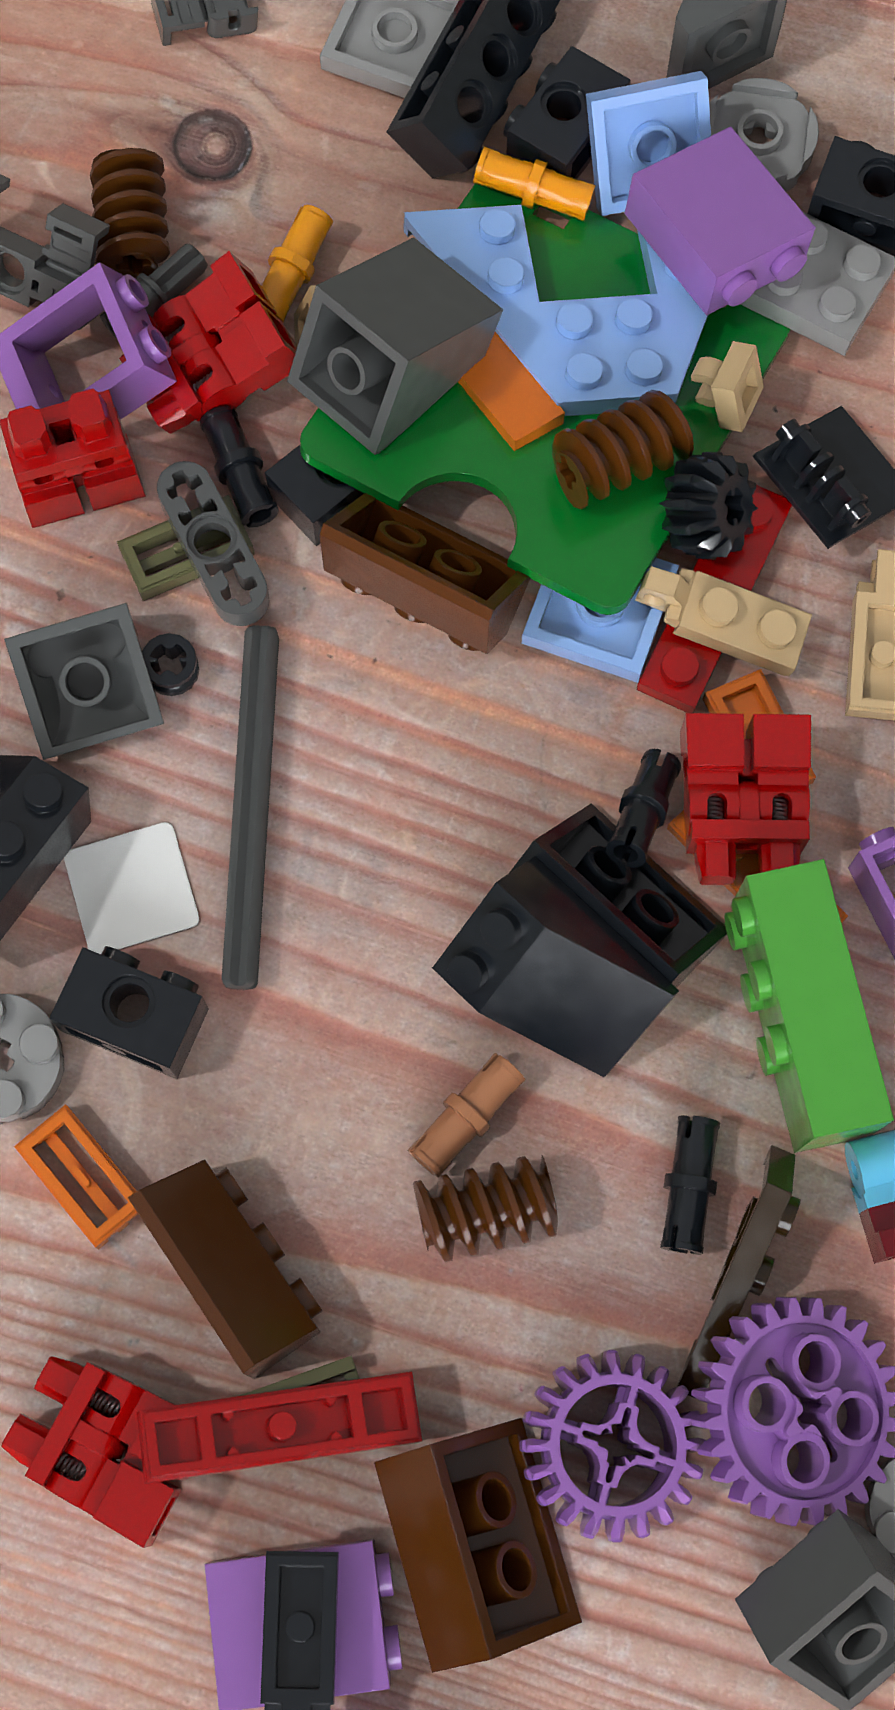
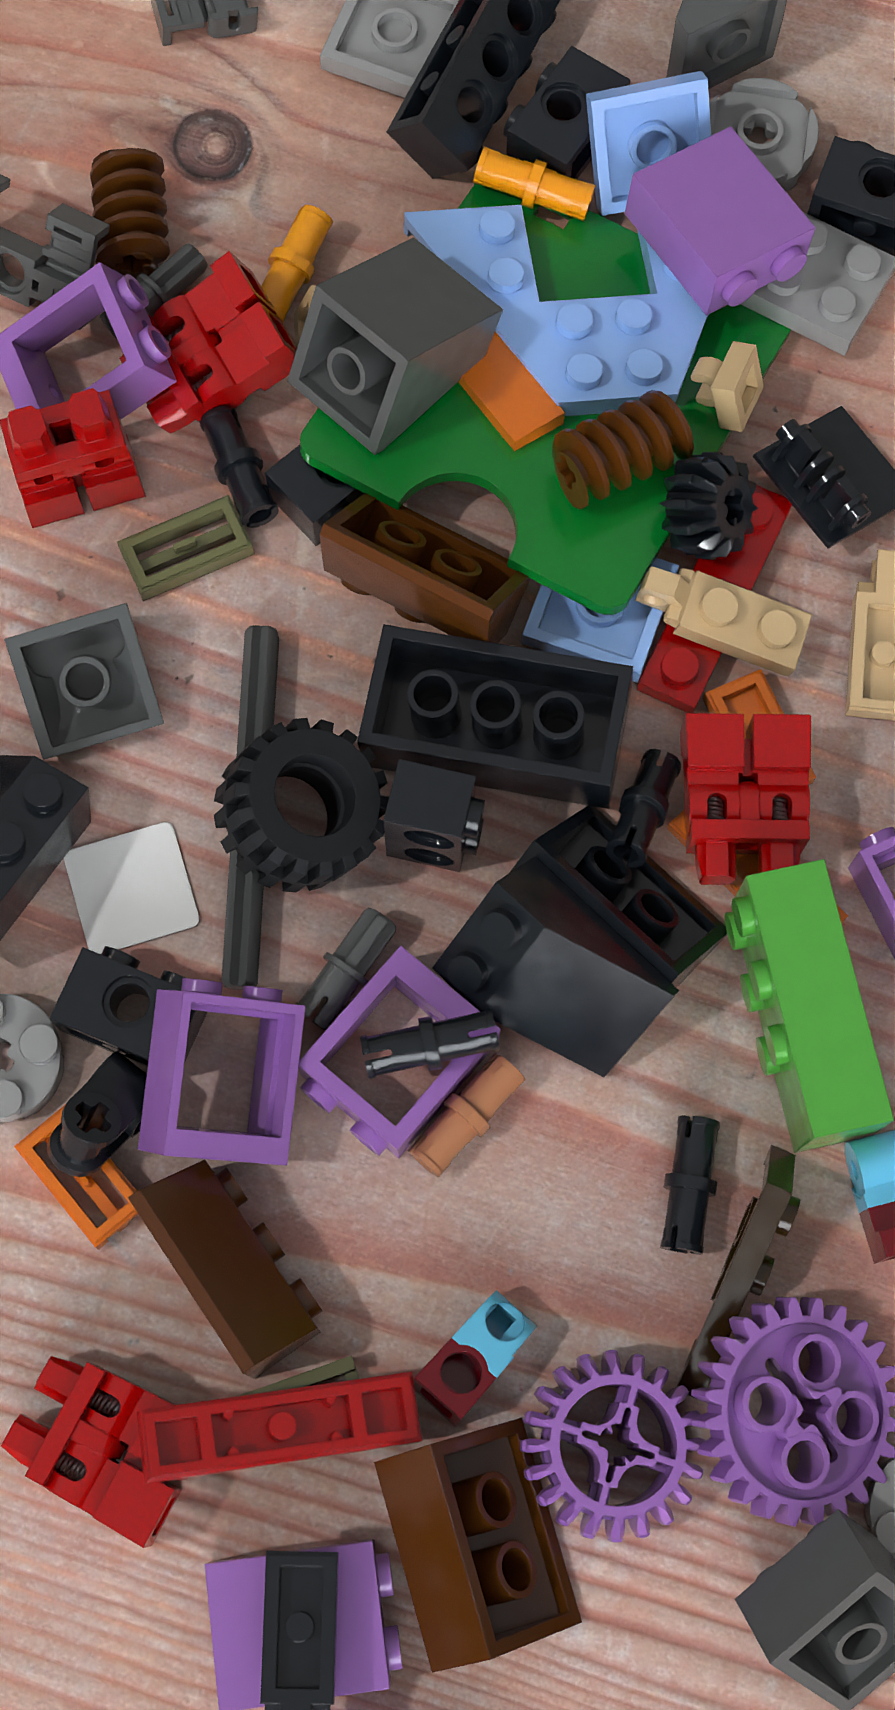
(99, 1117): none -> black piece
(171, 646): black bush -> none
(213, 517): dark grey beam -> none
(273, 1079): none -> medium lavender window
(328, 1090): none -> medium lavender window
(337, 774): none -> black tyre
(348, 966): none -> dark grey axle
(429, 1043): none -> black pin
(432, 816): none -> black brick
(473, 1358): none -> leg
(487, 1207): reddish brown piece -> none
(498, 713): none -> black brick

